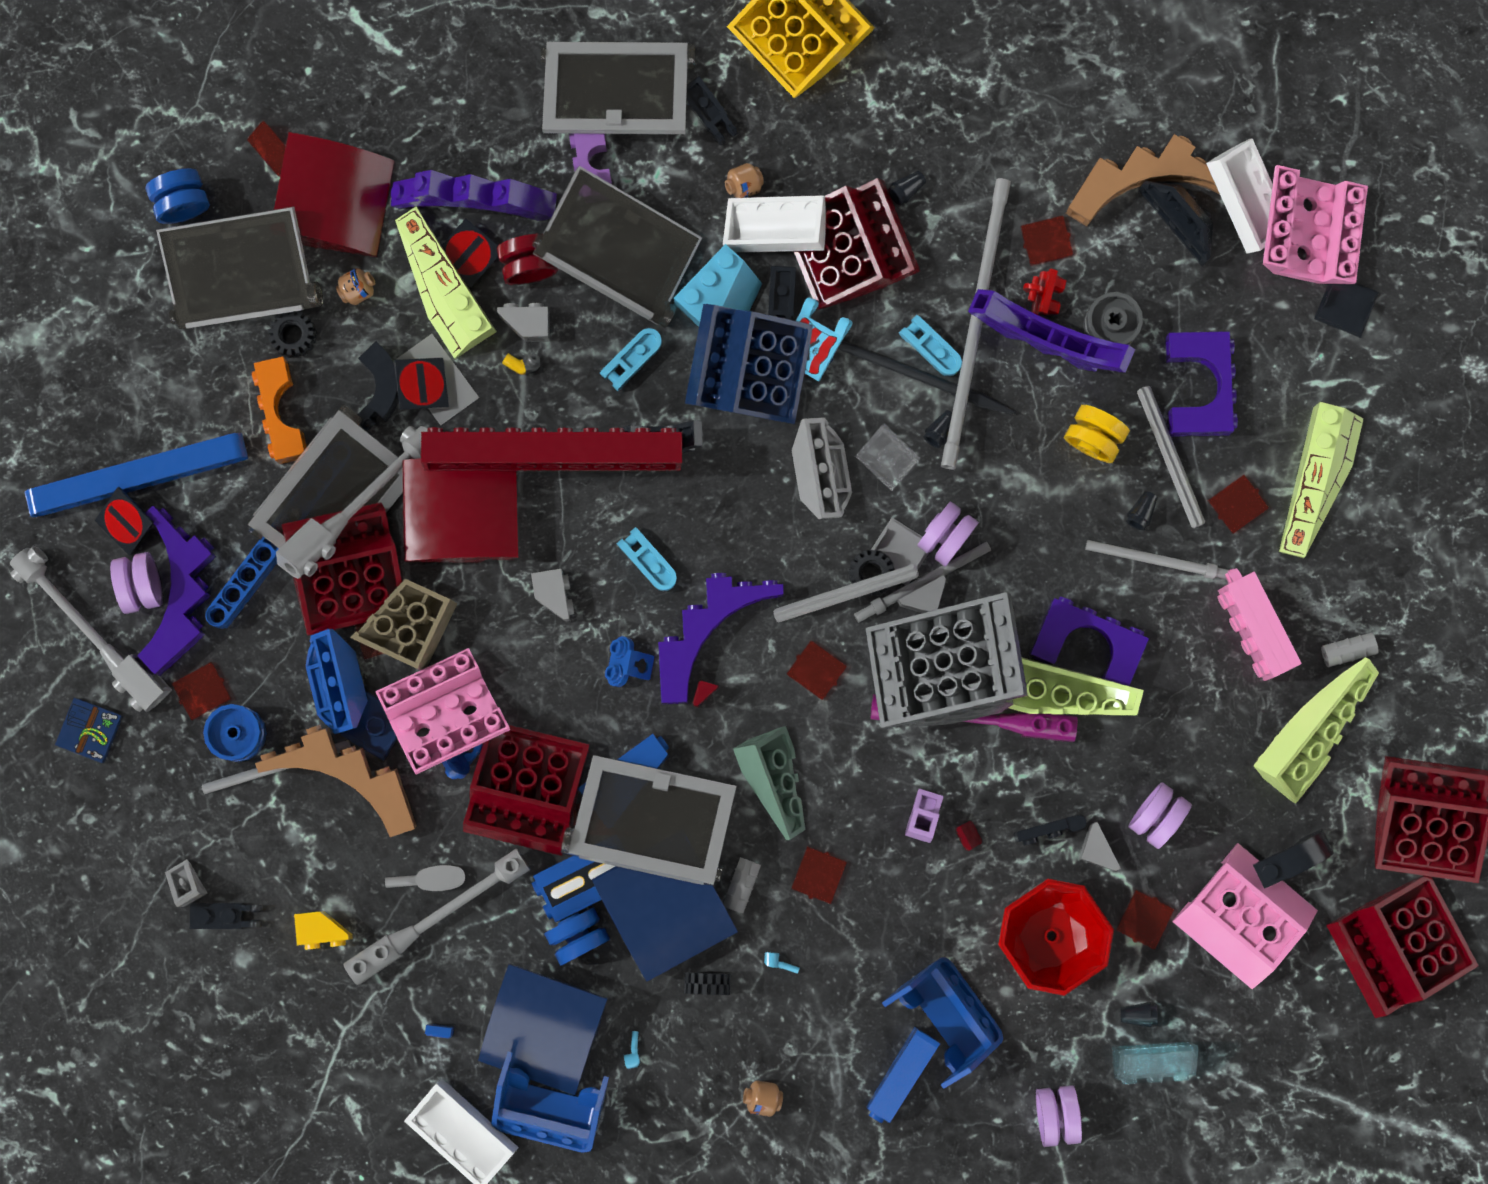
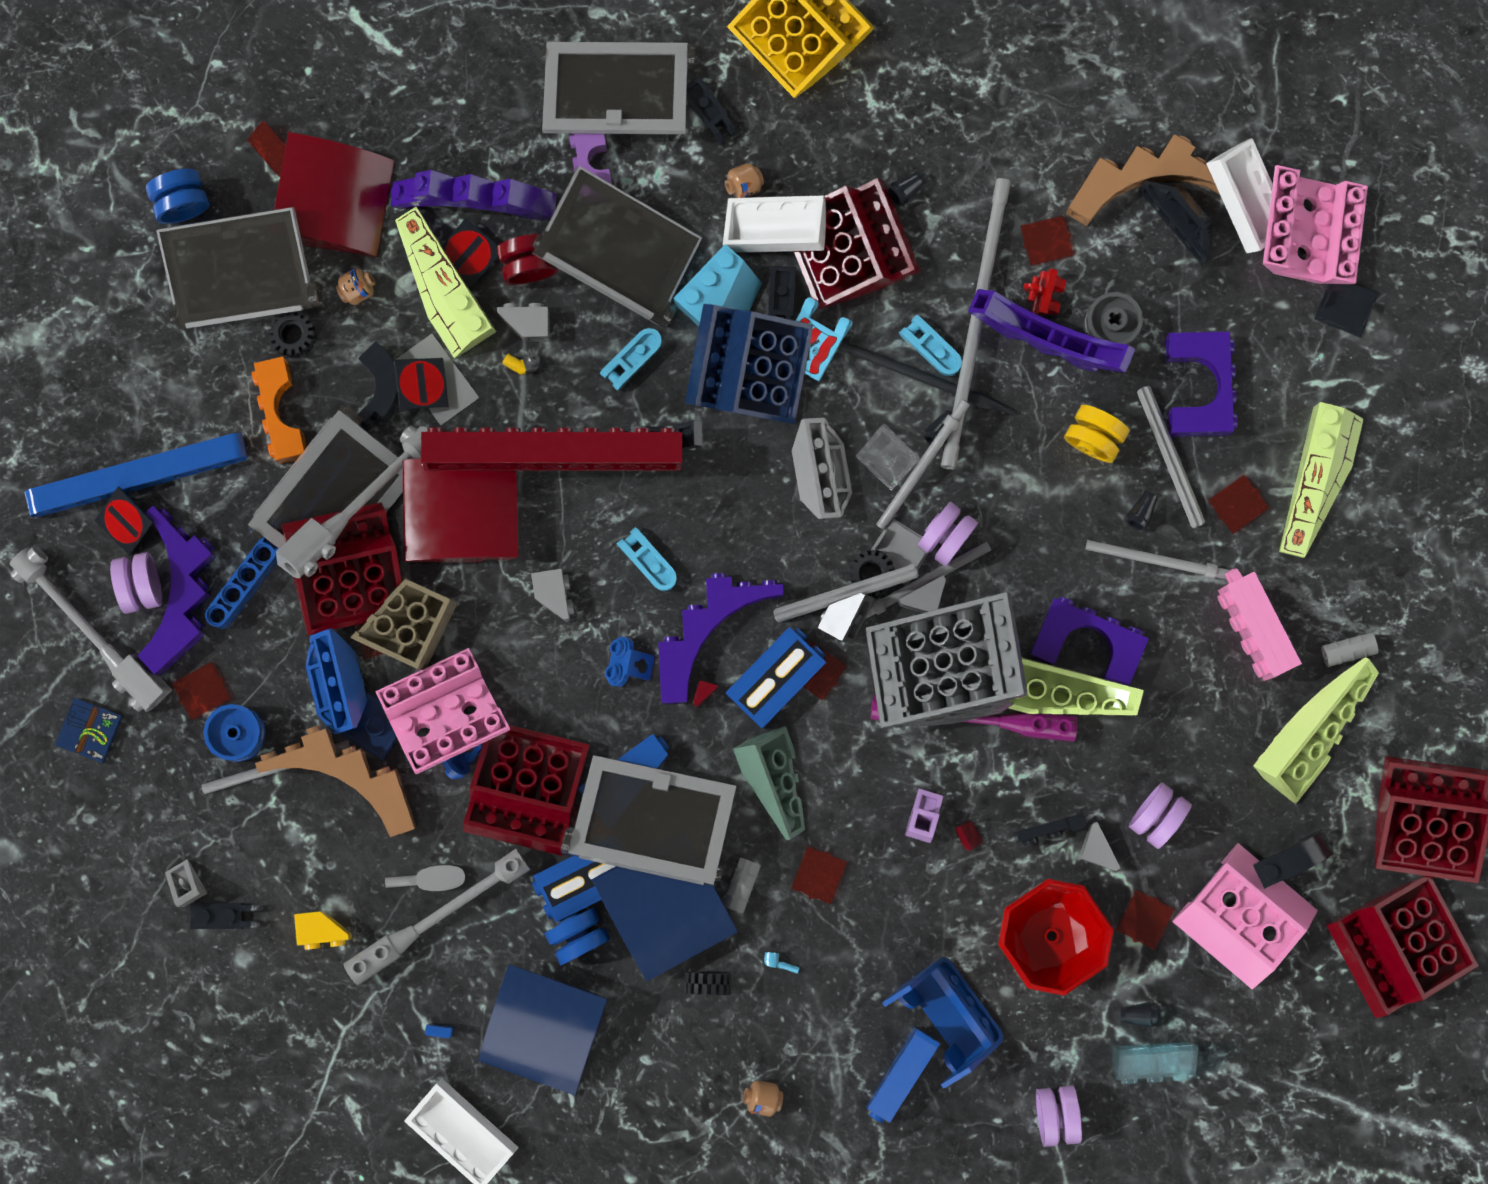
(545, 1113): blue windscreen -> none
(633, 1060): medium azure hand -> none
(776, 676): none -> blue panel
(846, 617): none -> slope
(950, 424): none -> light grey bar

